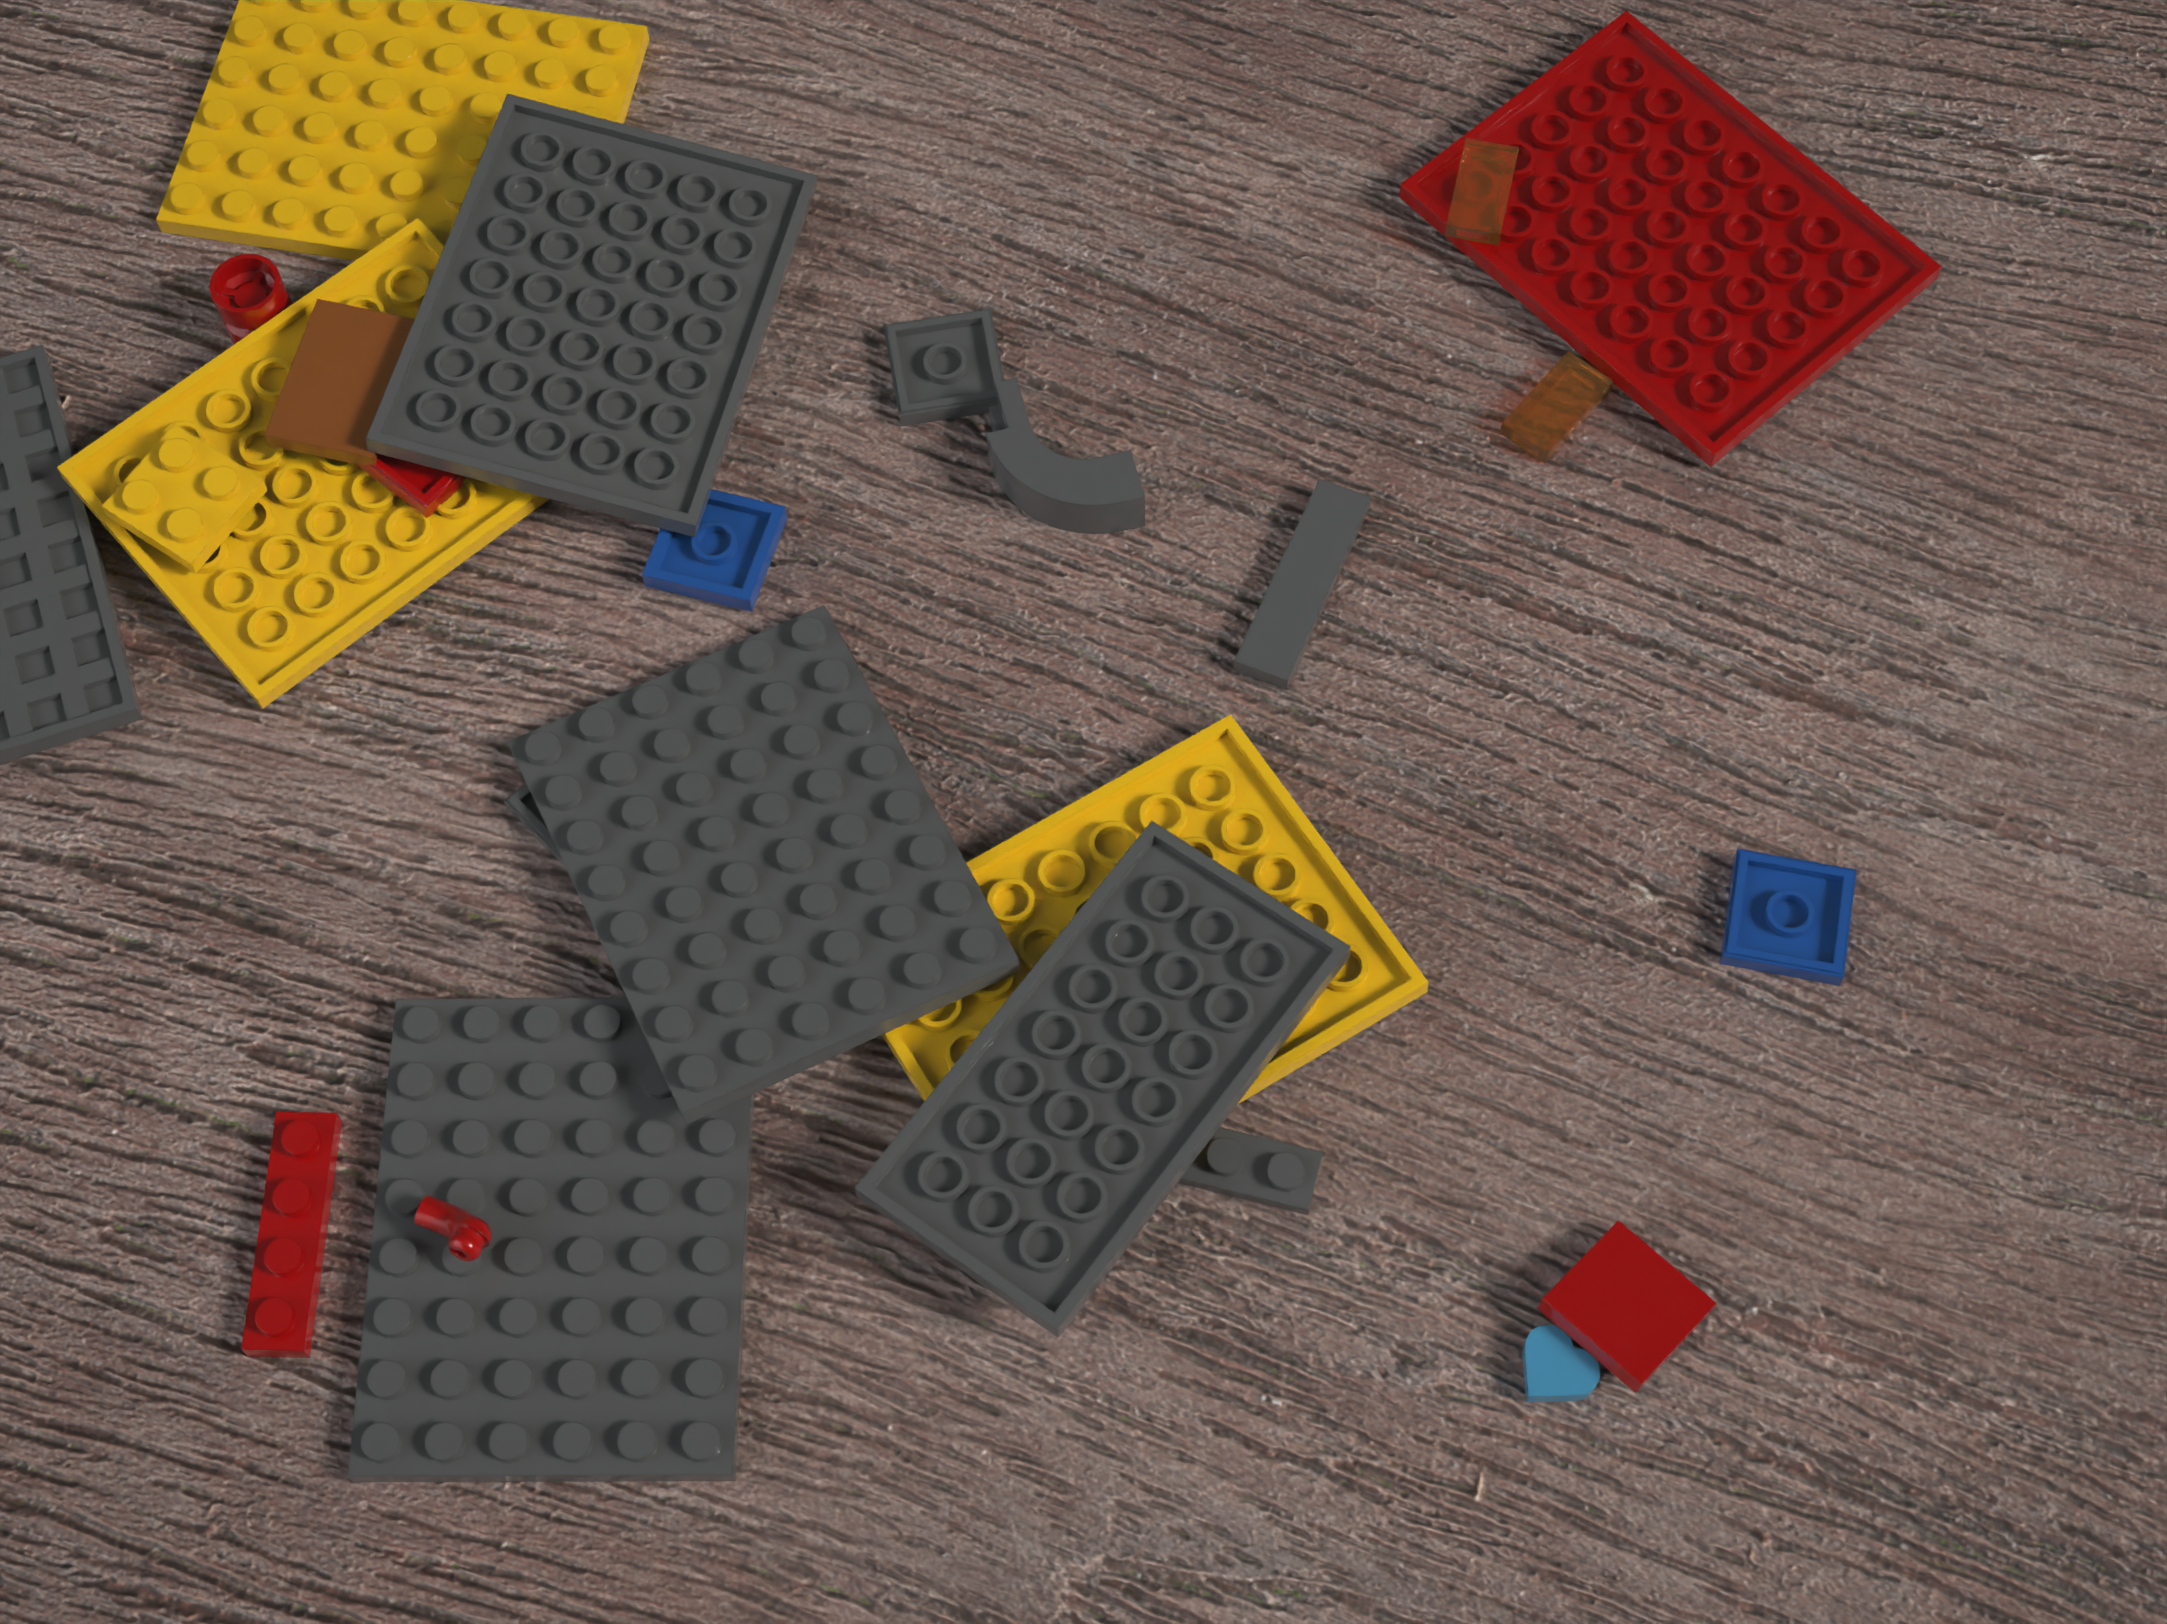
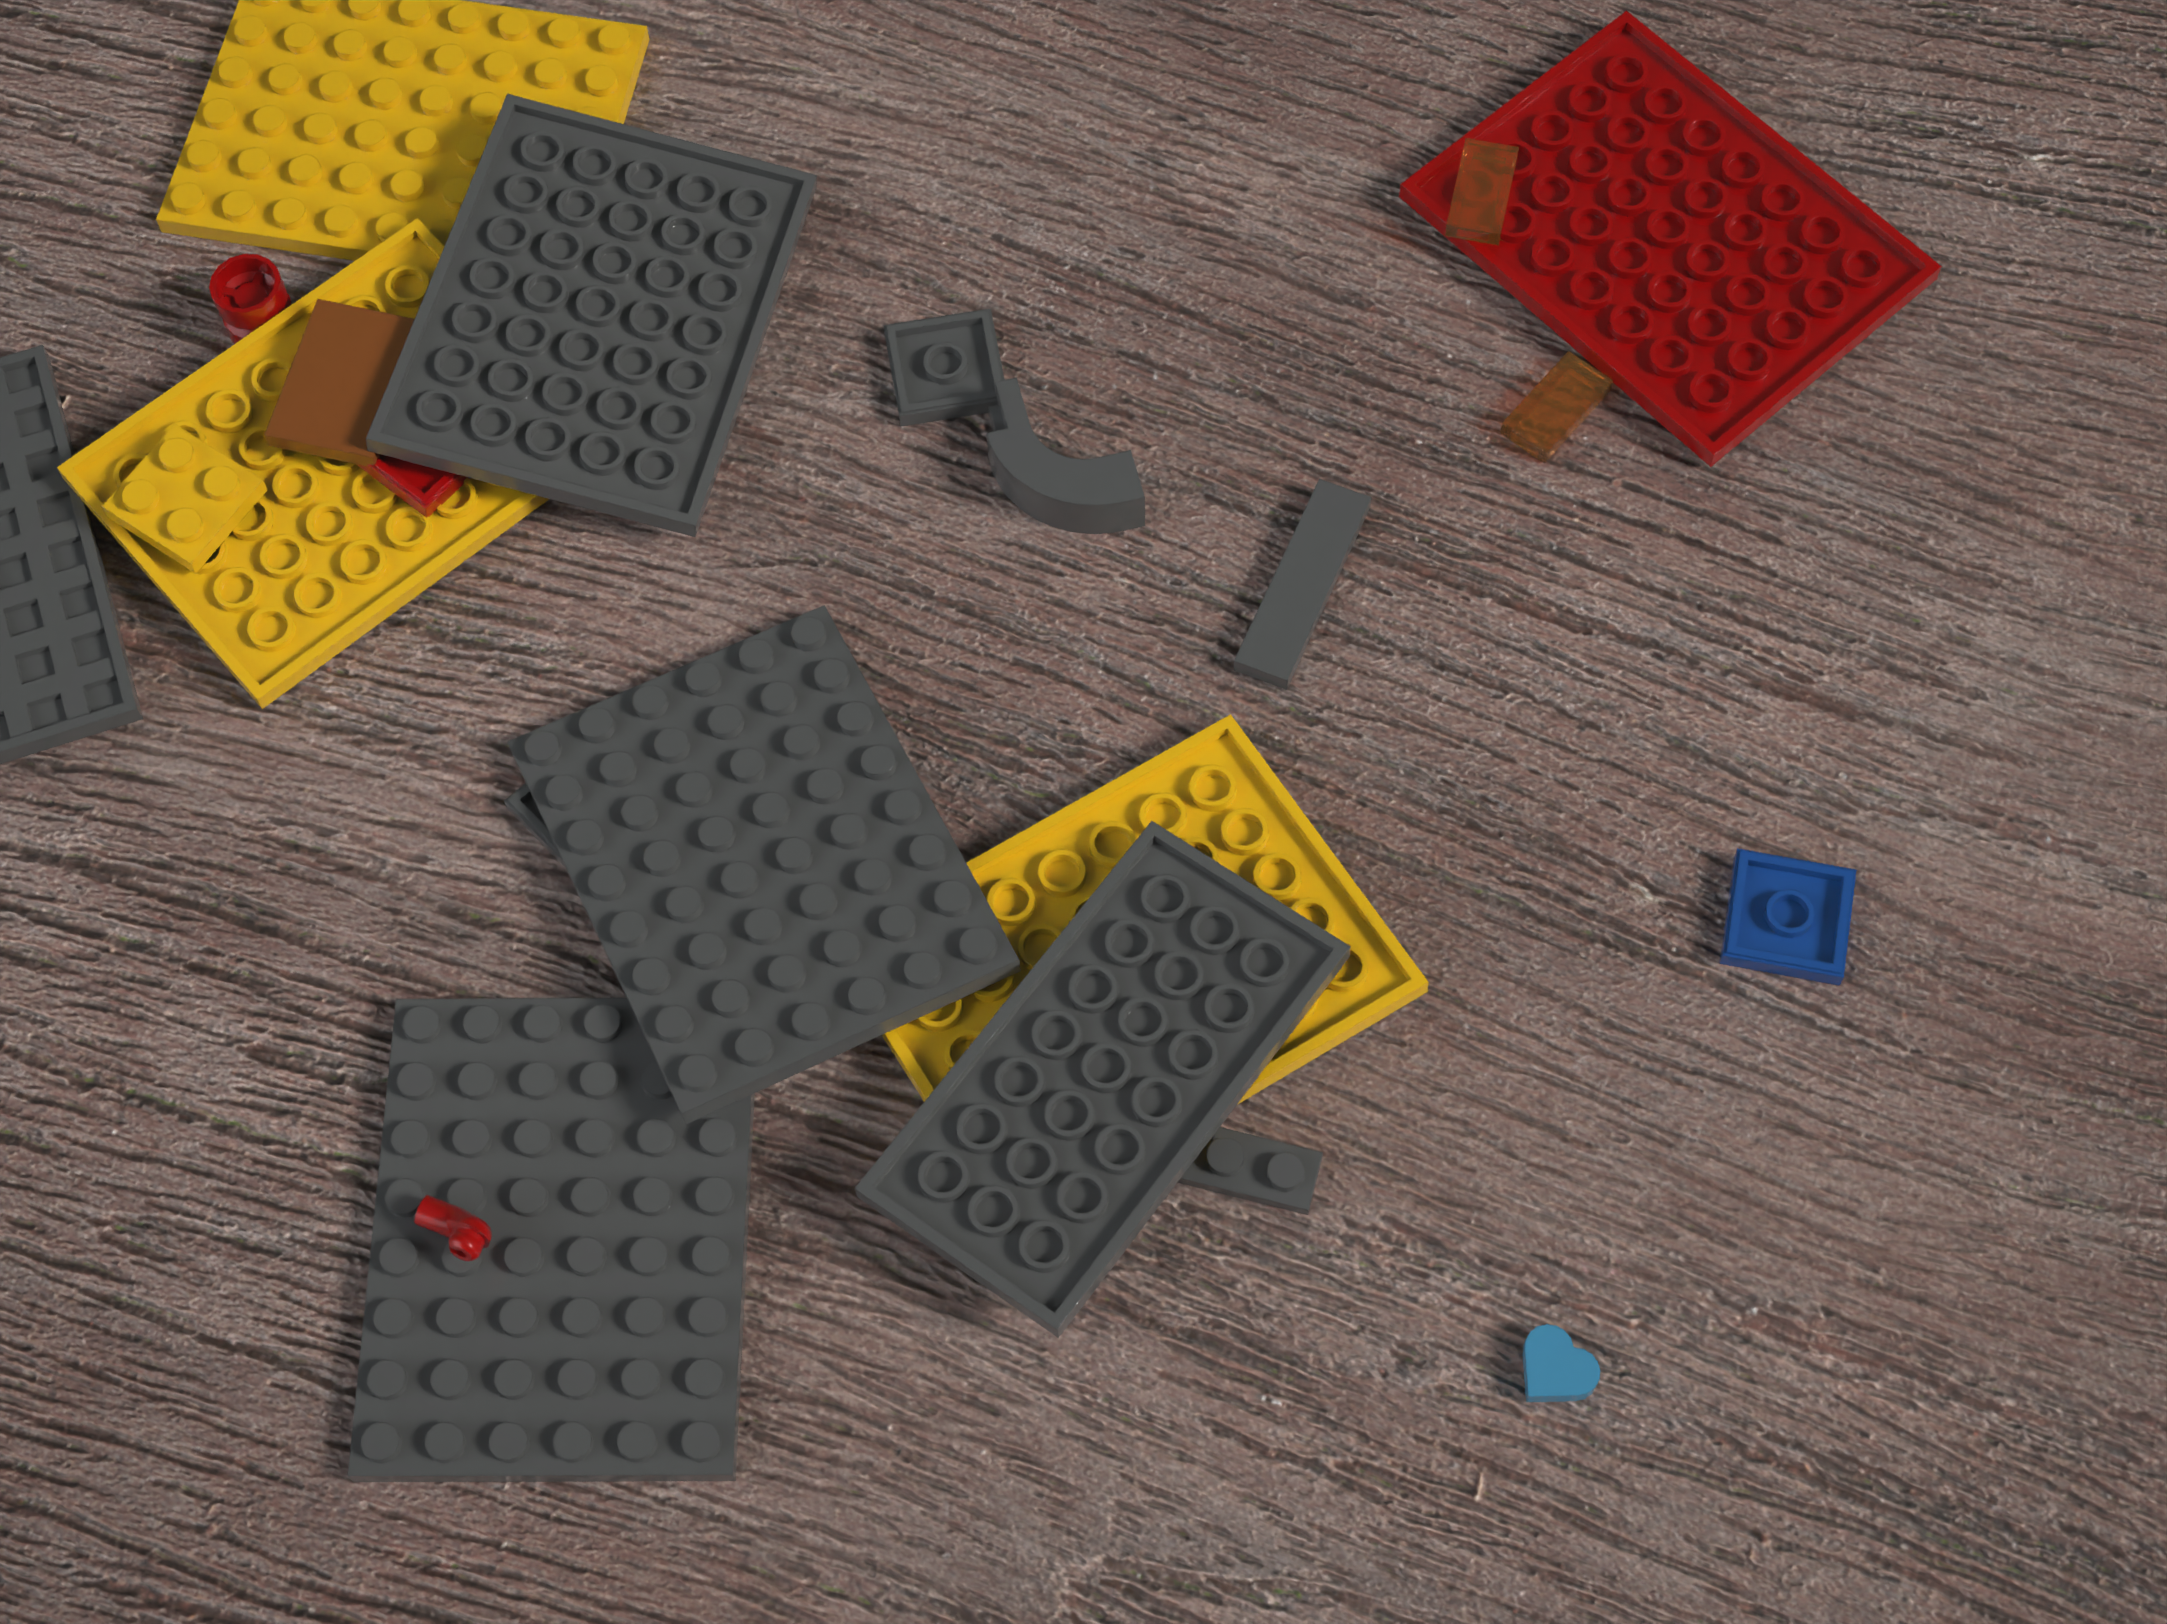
(292, 1235): red plate -> none
(725, 558): blue plate -> none
(1626, 1306): red tile -> none

